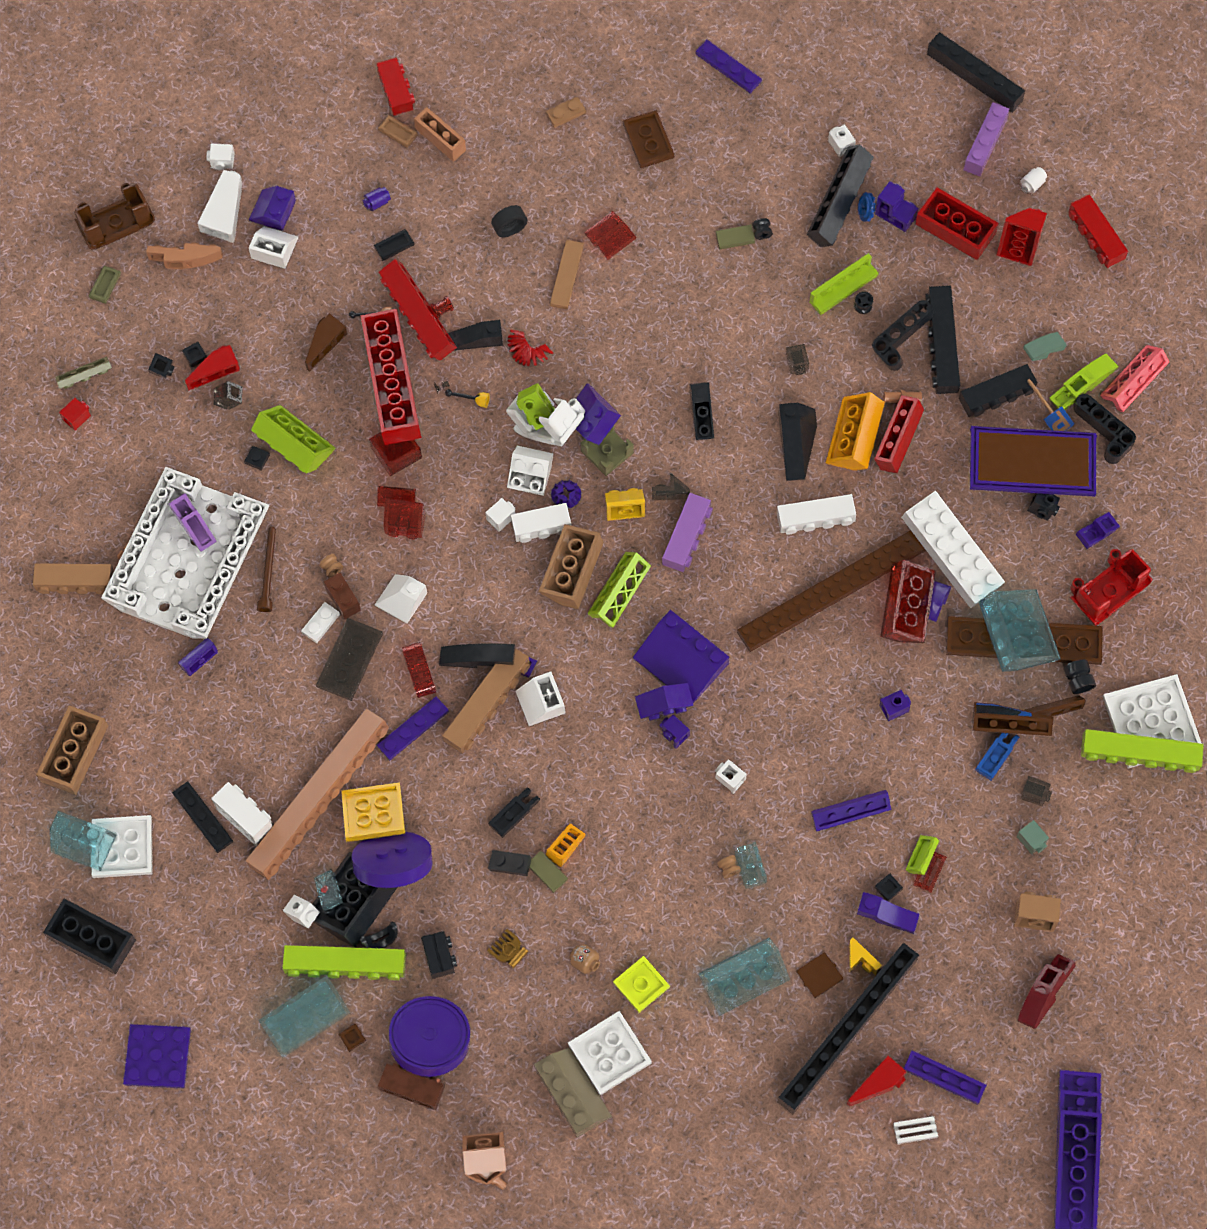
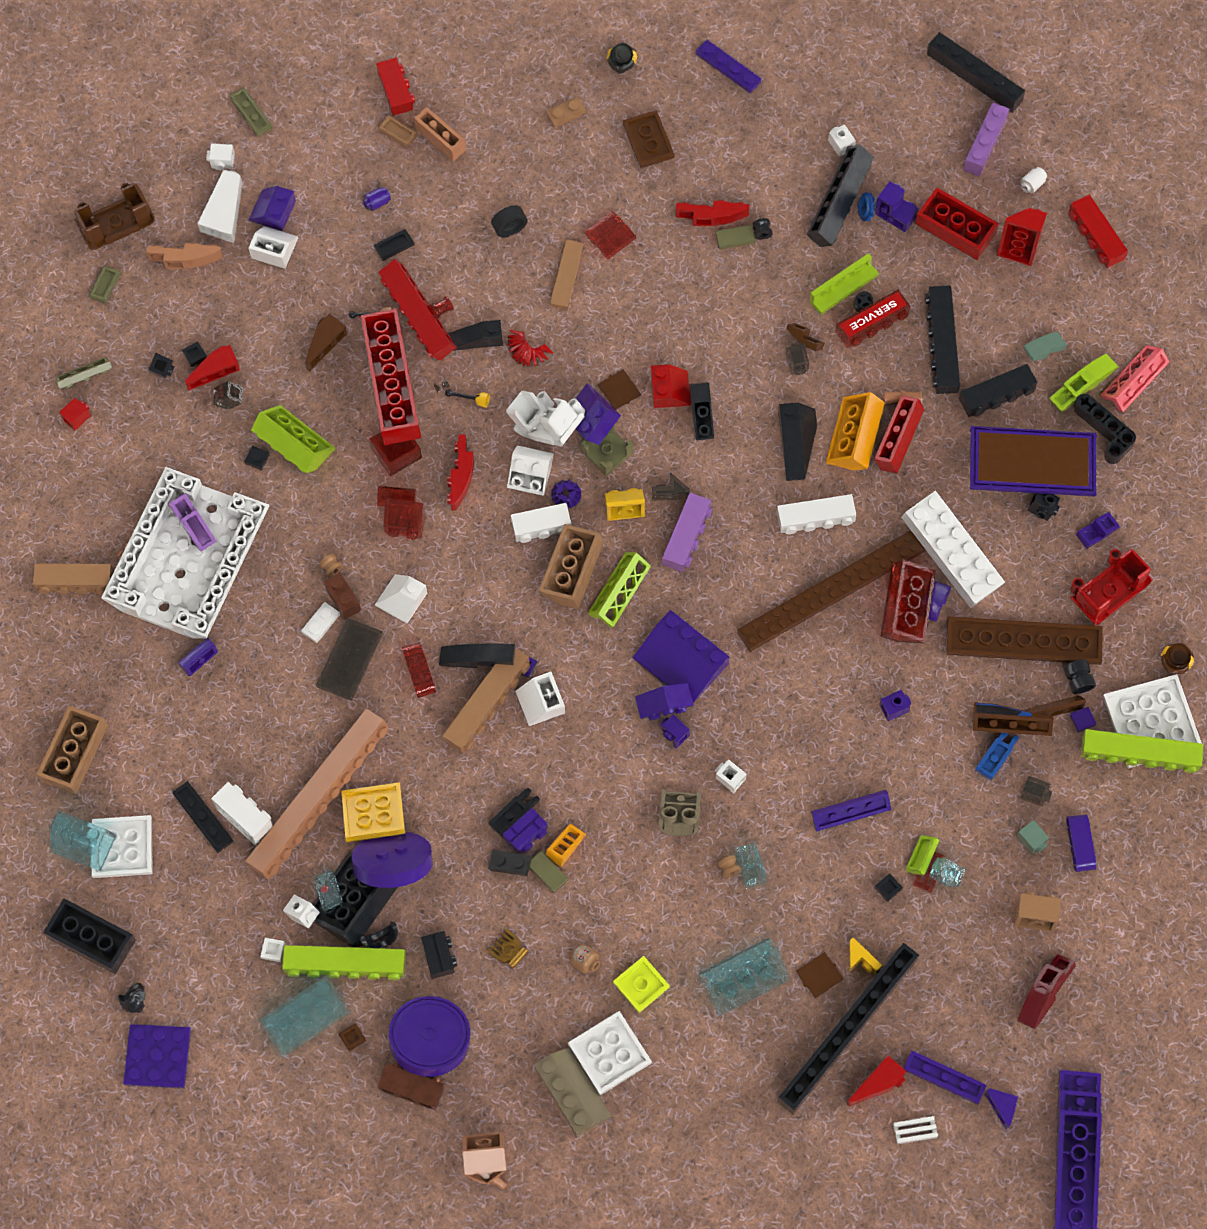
(133, 1003): none -> black piece
(250, 112): none -> olive tile
(265, 603): reddish brown piece -> none
(272, 950): none -> white plate
(412, 728): dark purple plate -> none
(462, 474): none -> red slope
(500, 514): white brick -> none
(526, 831): none -> dark purple brick
(534, 404): lime brick -> none
(619, 389): none -> reddish brown piece
(621, 57): none -> pearl dark grey hair
(669, 386): none -> red slope
(679, 813): none -> dark tan slope
(720, 214): none -> red slope
(801, 334): none -> reddish brown slope
(872, 319): none -> brick
(887, 913): dark purple slope -> none
(905, 333): black beam -> none
(947, 872): none -> clear light blue brick
(1003, 1105): none -> dark purple slope
(1018, 629): clear light blue slope -> none
(1058, 419): piece -> none
(1082, 843): none -> dark purple beam
(1083, 719): none -> dark purple tile
(1177, 658): none -> reddish brown hair

